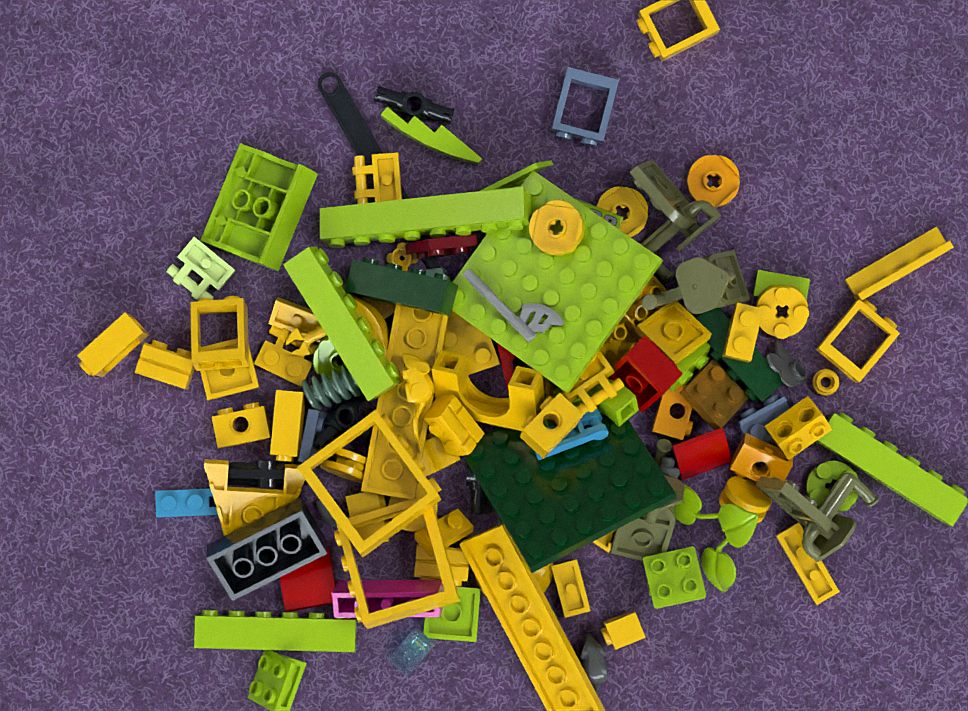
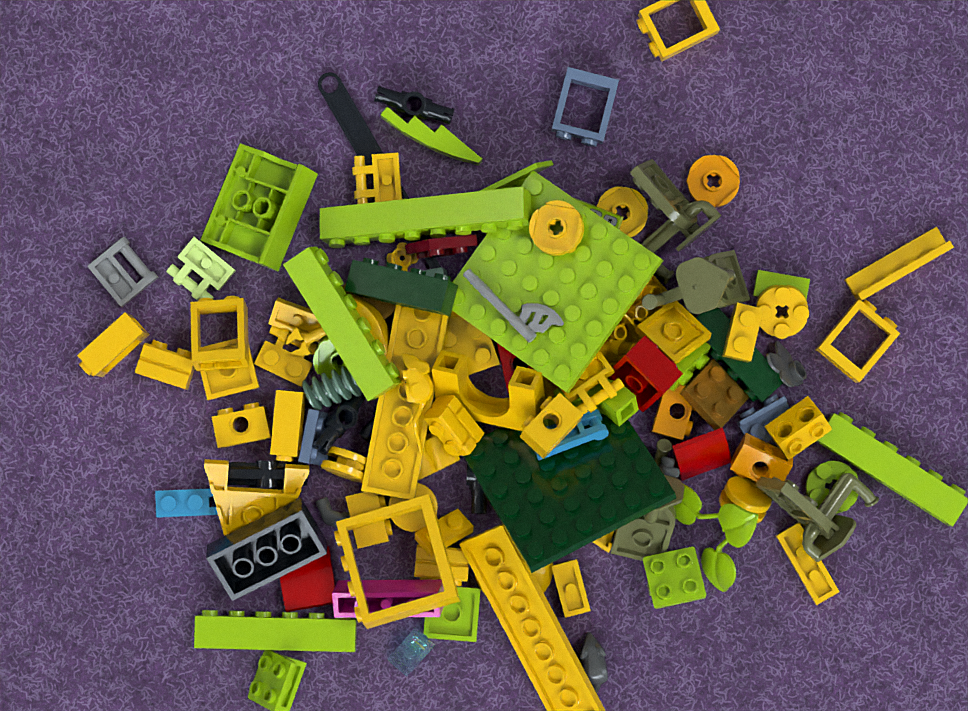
(116, 278): none -> light grey plate
(414, 464): yellow window -> none
(622, 630): yellow brick -> none
(834, 382): yellow plate -> none

